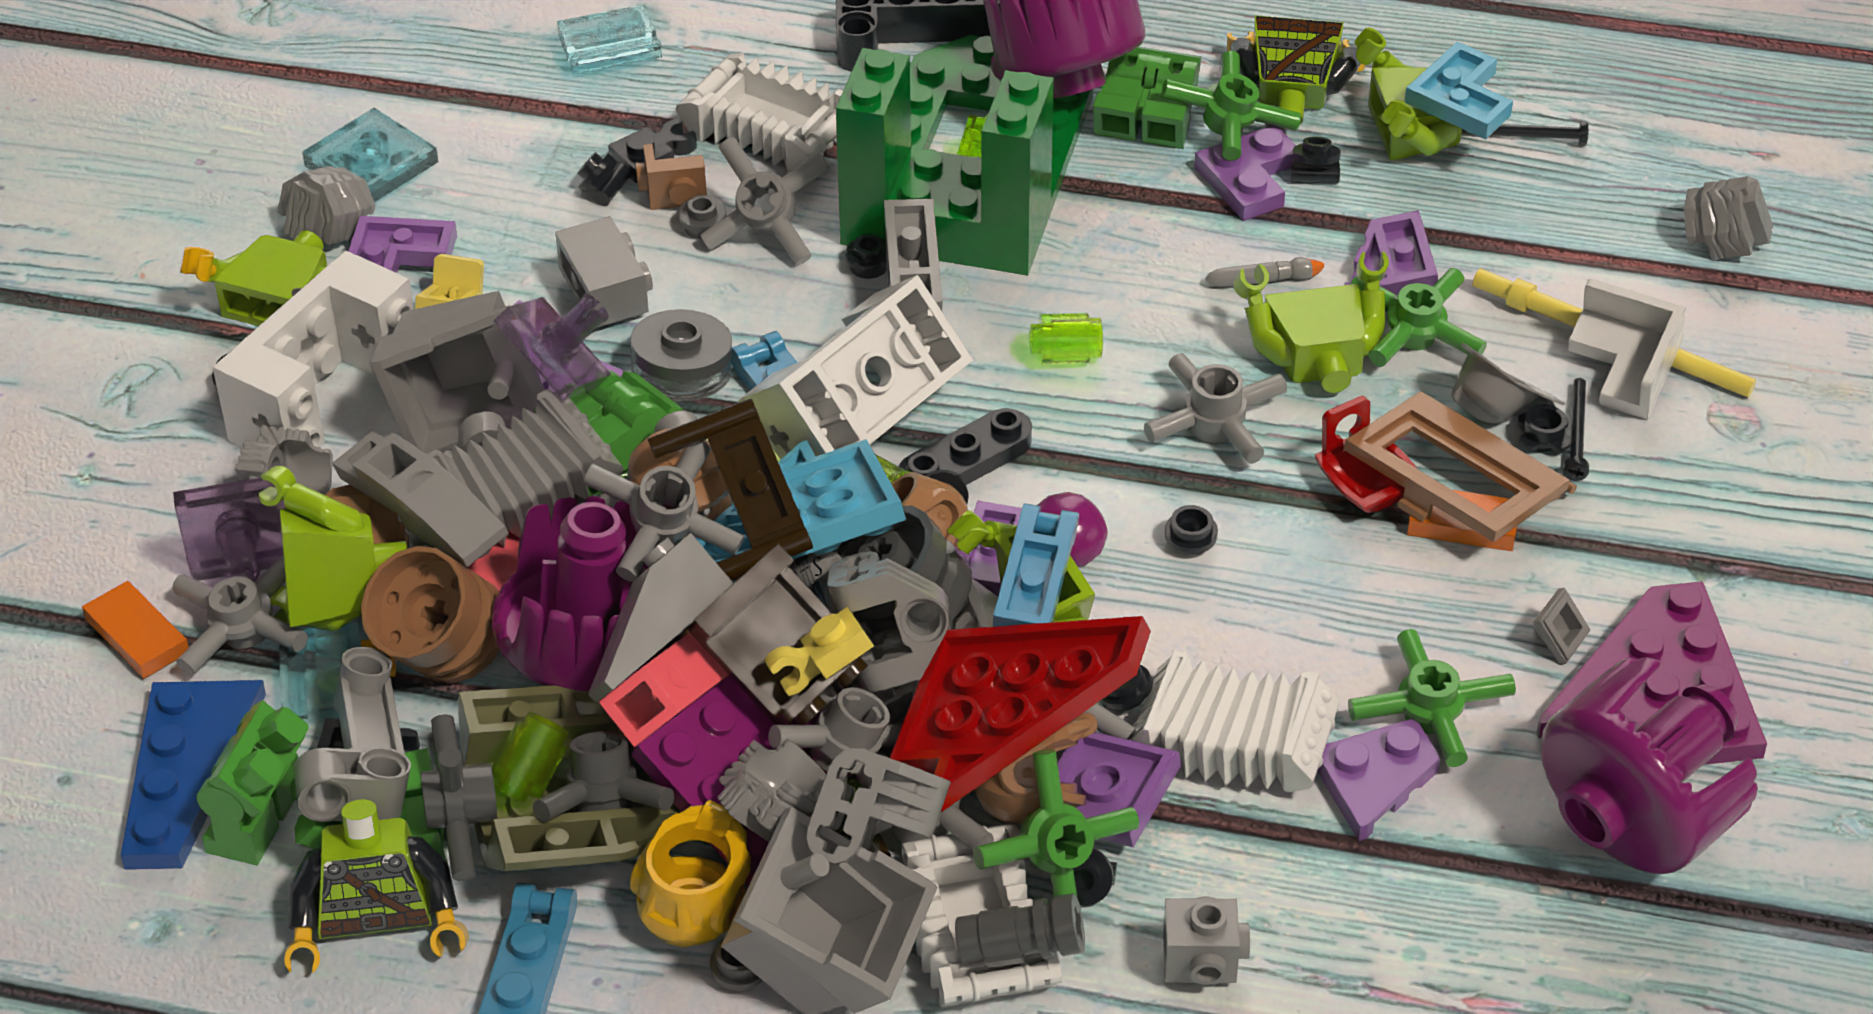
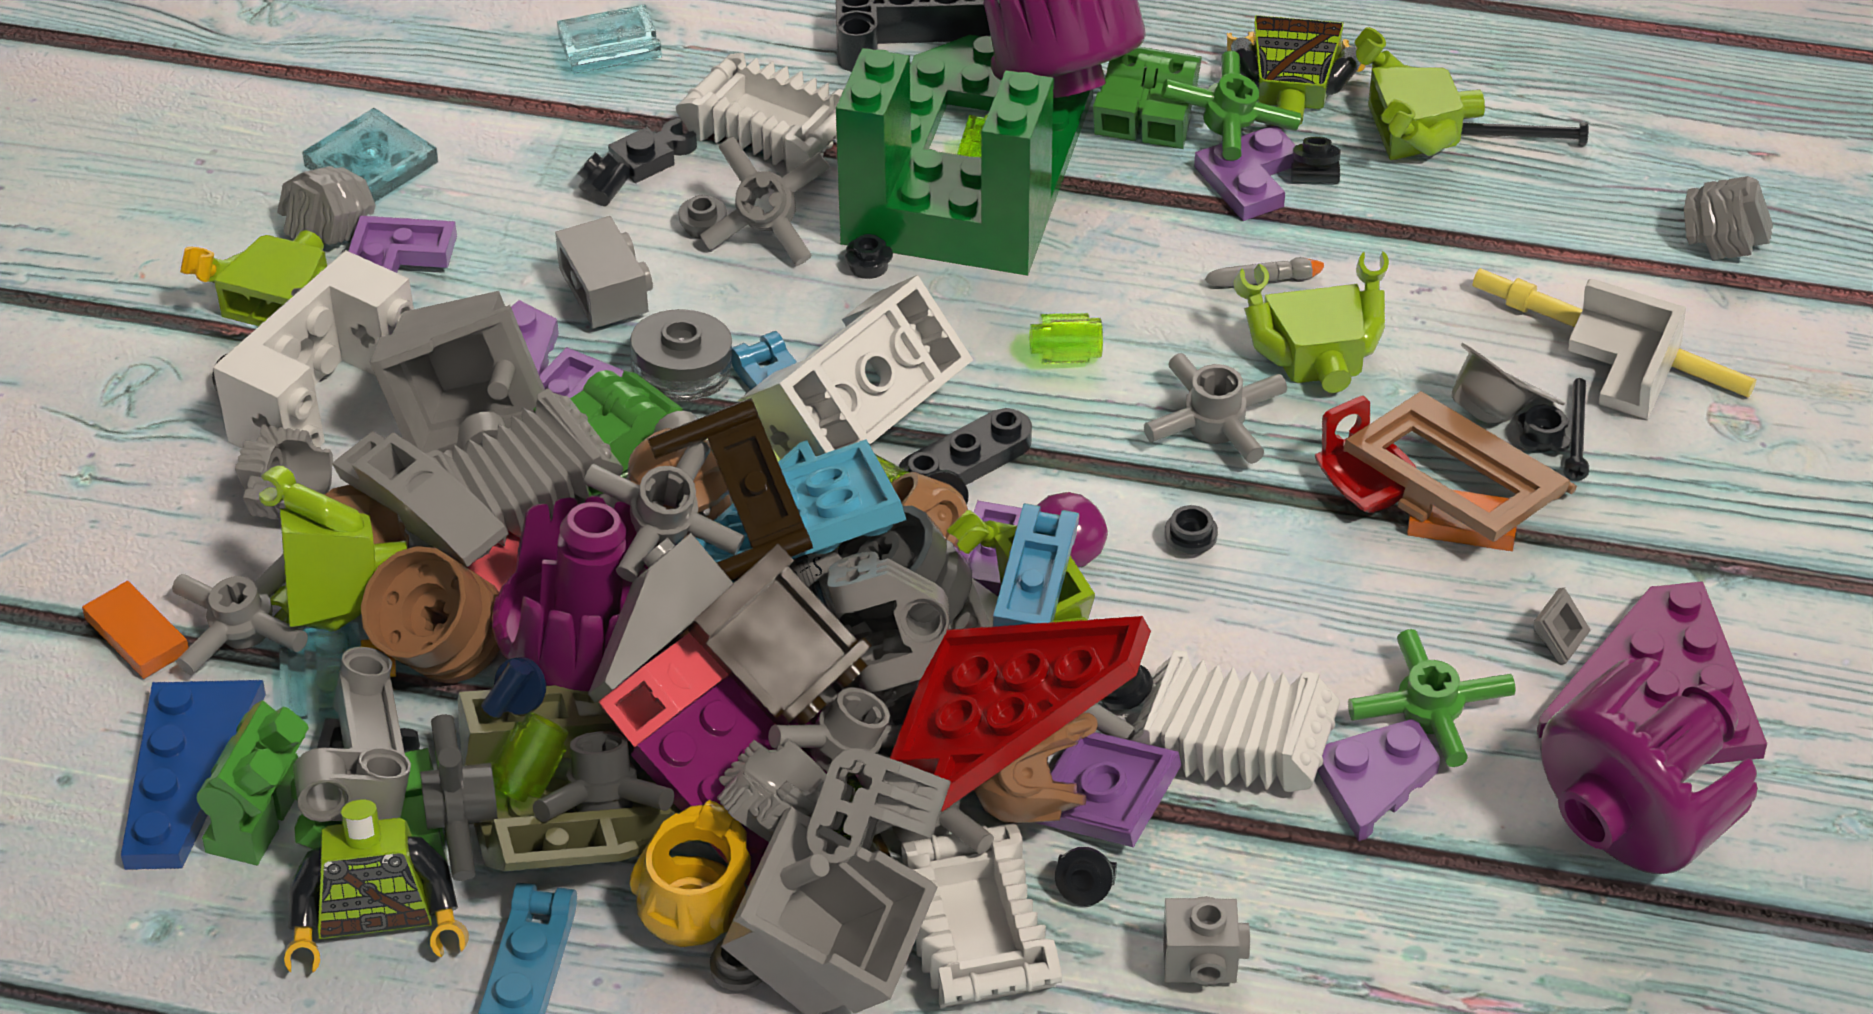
(229, 529): clear purple tile -> none
(452, 280): light yellow bracket -> none
(516, 689): none -> dark blue plate
(556, 343): clear purple tile -> none
(670, 180): medium nougat bracket -> none
(826, 650): light yellow plate -> none
(912, 244): light grey slope -> none
(1014, 932): dark grey axle -> none
(1056, 833): bright green bar -> none
(1407, 249): medium lavender wing -> none
(1420, 318): bright green bar -> none
(1455, 93): medium azure plate -> none

